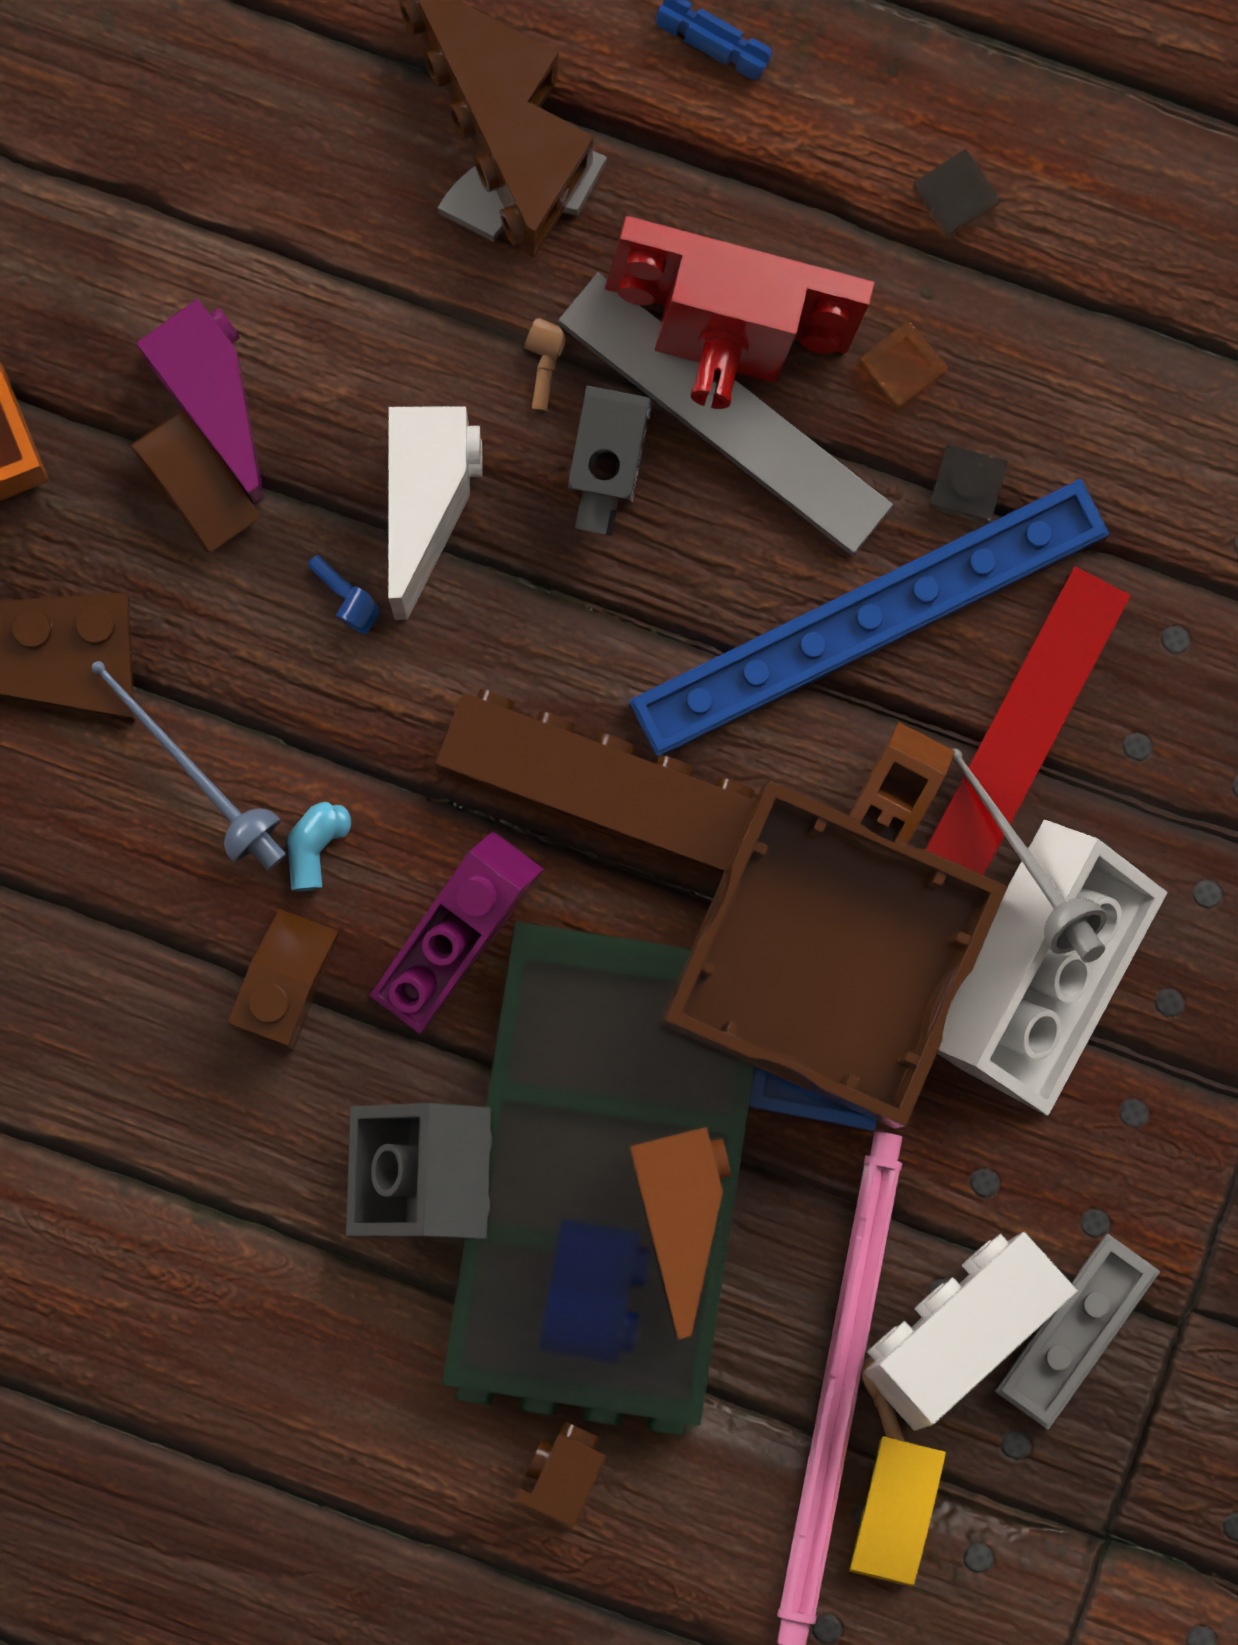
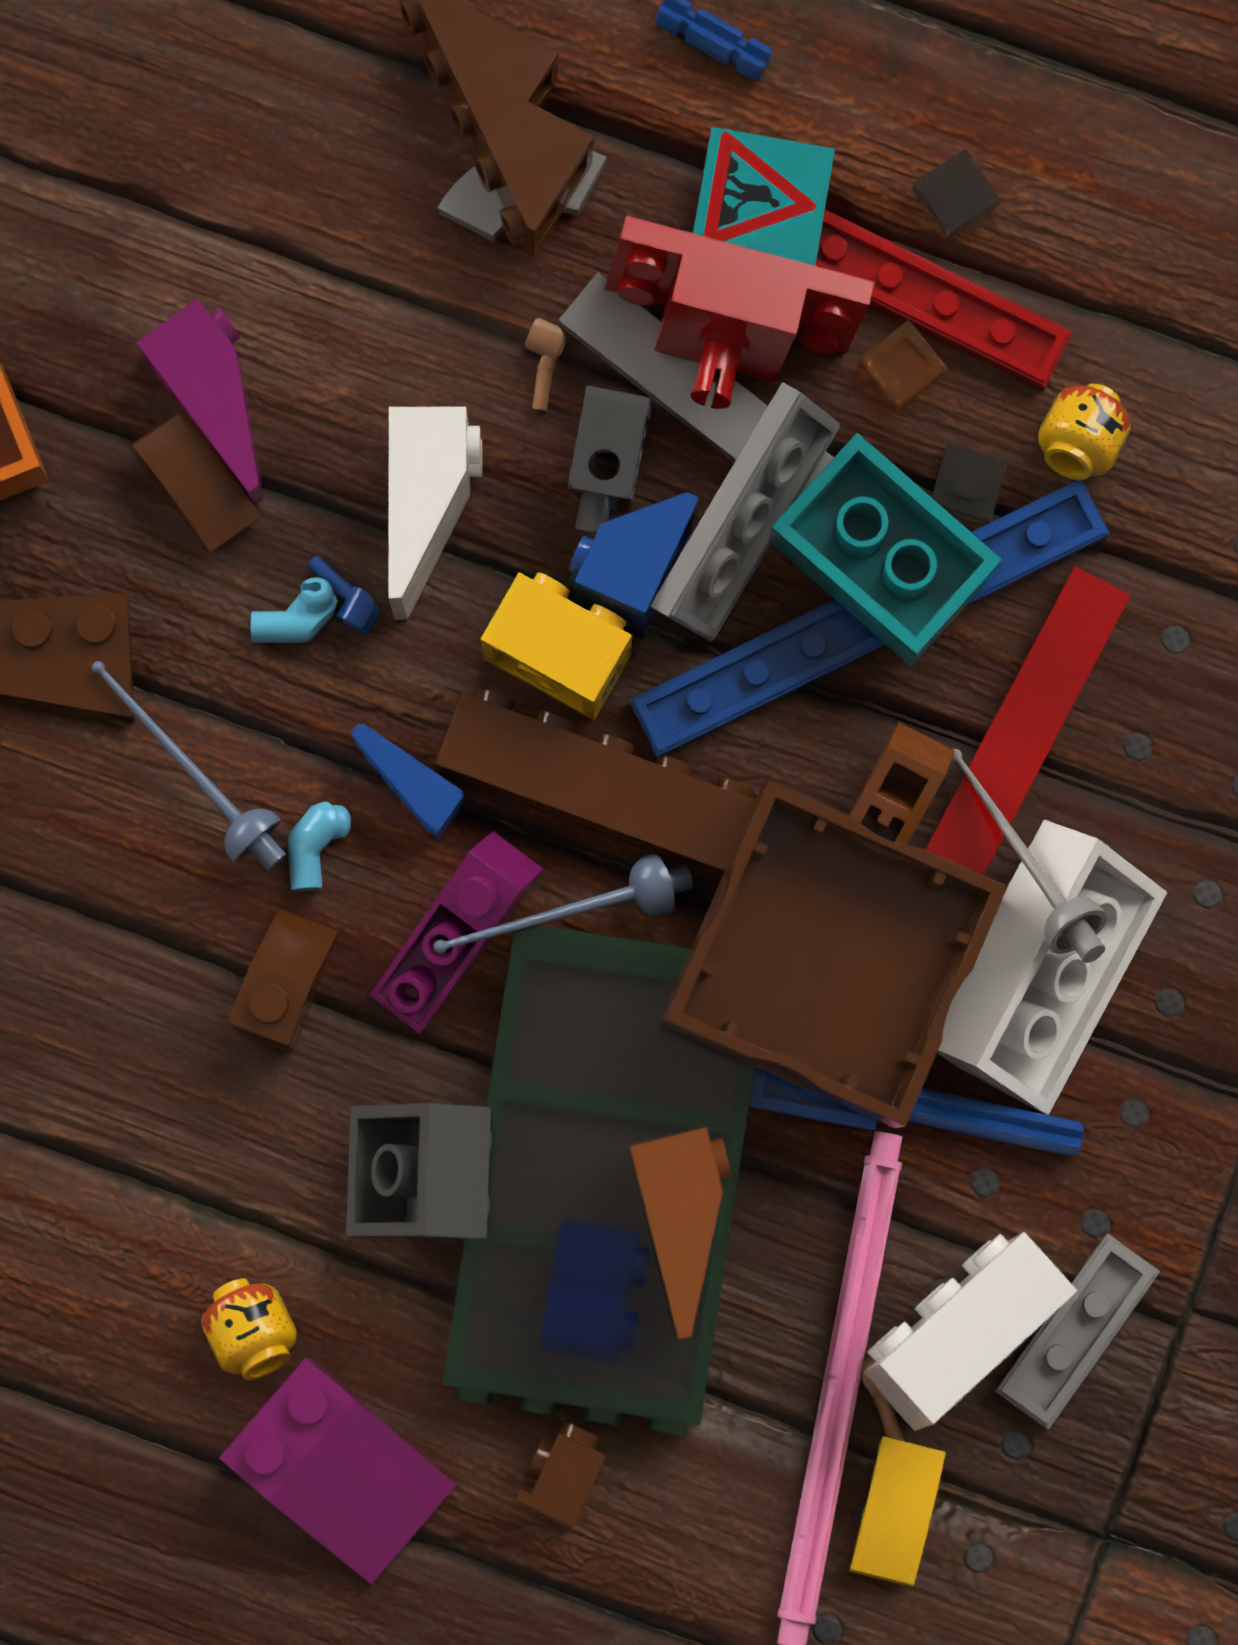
(249, 1329): none -> yellow head
(302, 618): none -> medium azure arm
(338, 1470): none -> magenta slope
(421, 790): none -> blue slope
(557, 643): none -> yellow brick
(633, 559): none -> blue slope
(649, 887): none -> sand blue sword
(740, 517): none -> light grey tile
(764, 193): none -> teal piece
(884, 549): none -> teal brick
(944, 303): none -> red tile
(998, 1122): none -> blue axle
(1084, 431): none -> yellow head

